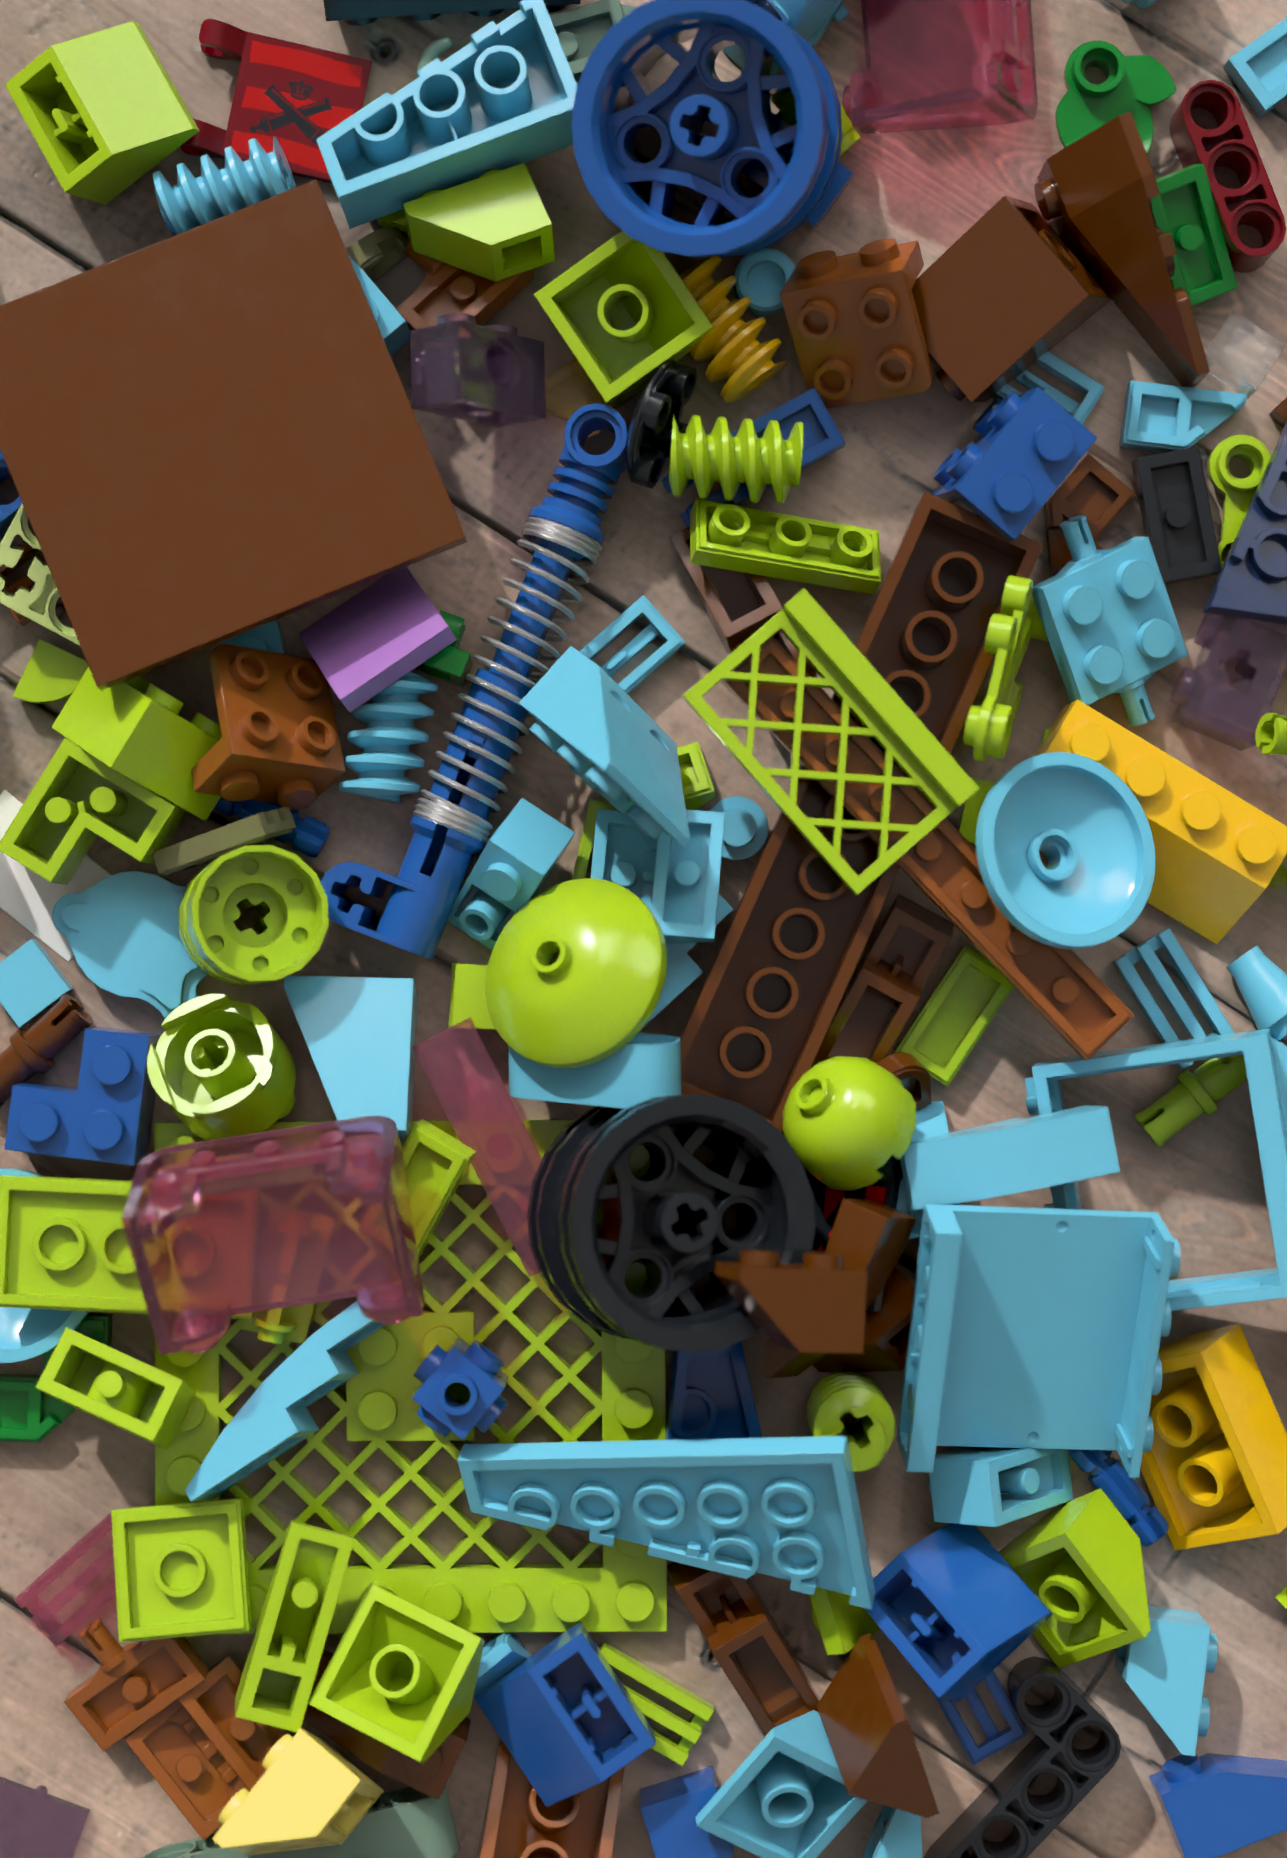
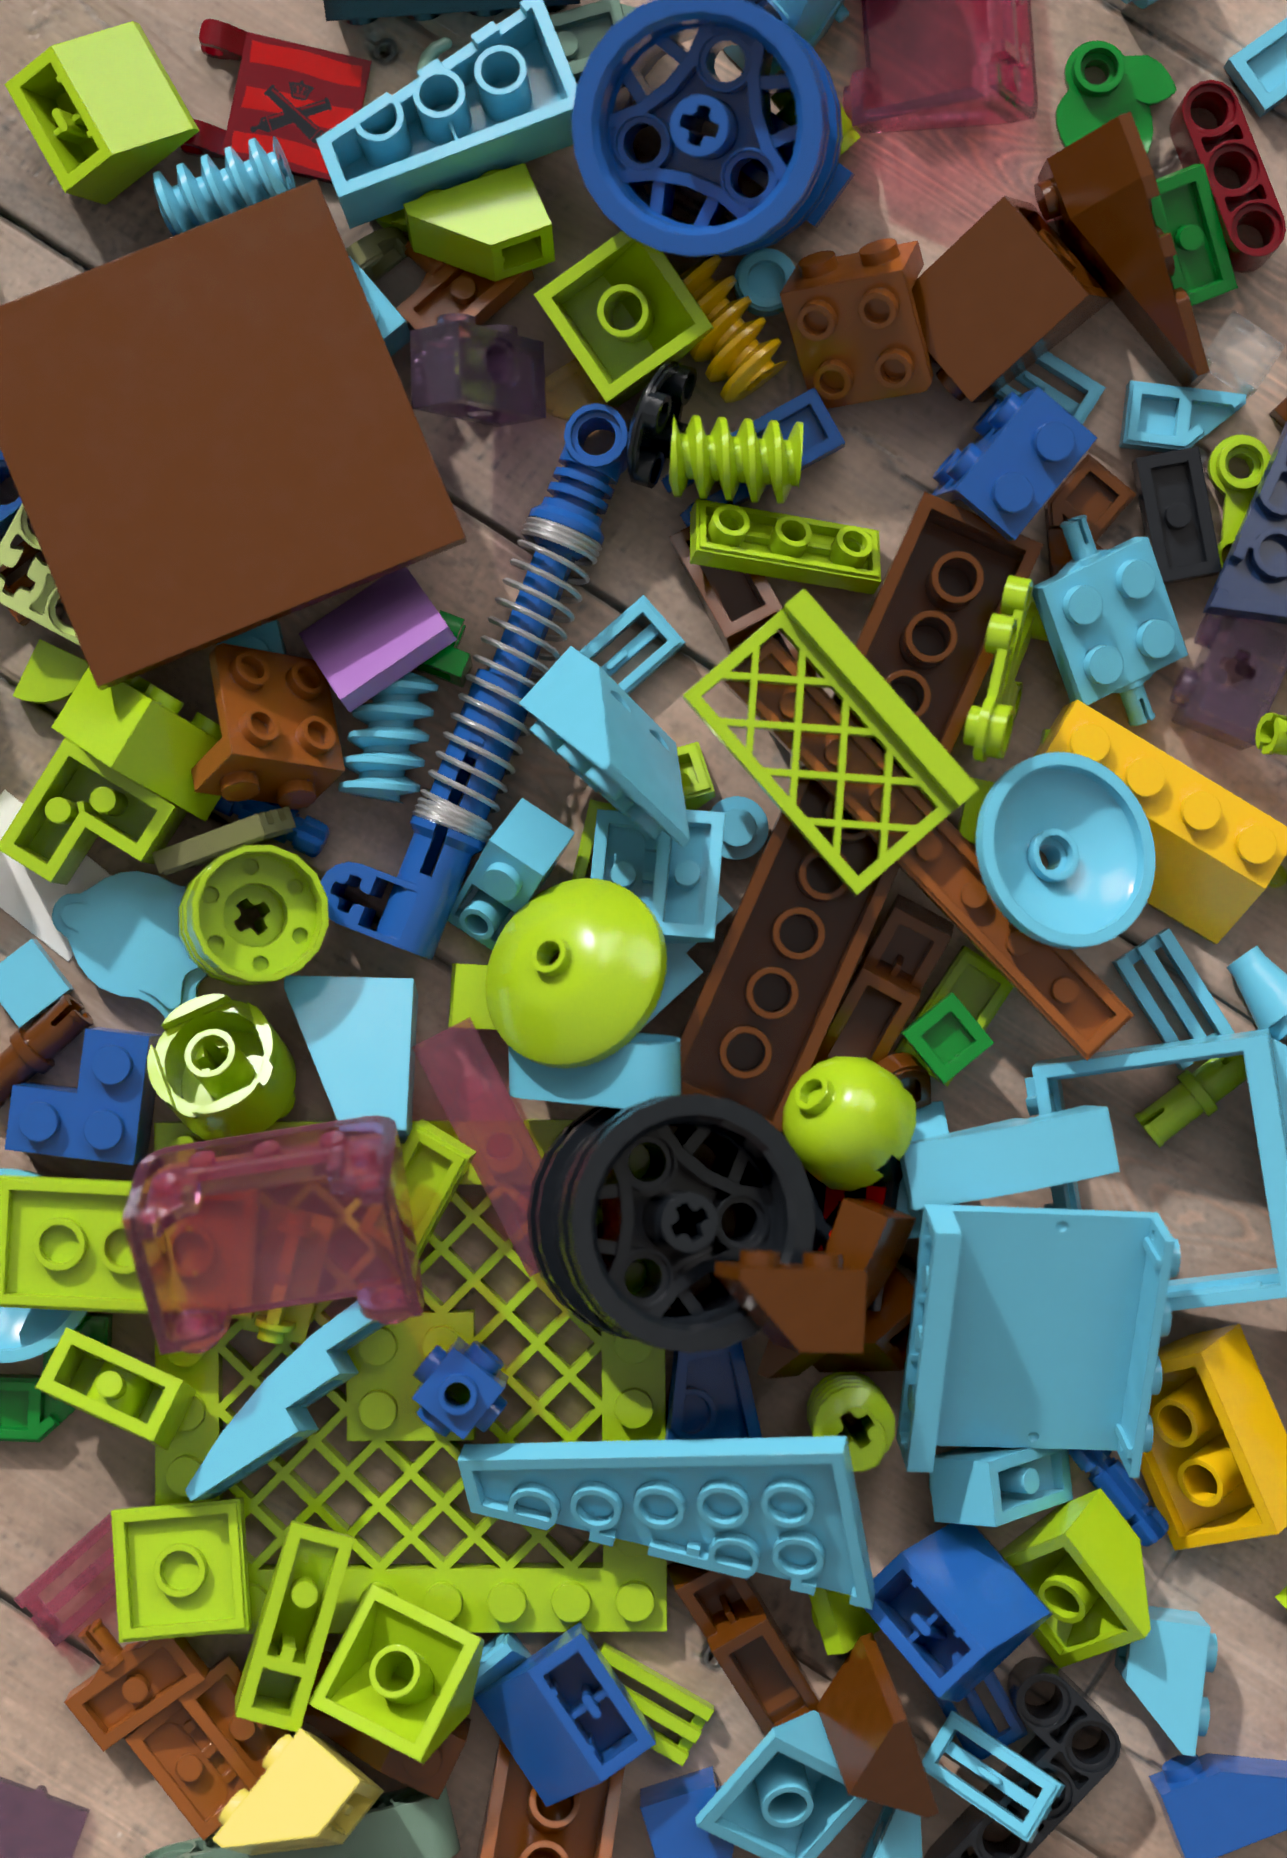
(947, 1038): none -> green tile
(1038, 1807): none -> medium azure tile

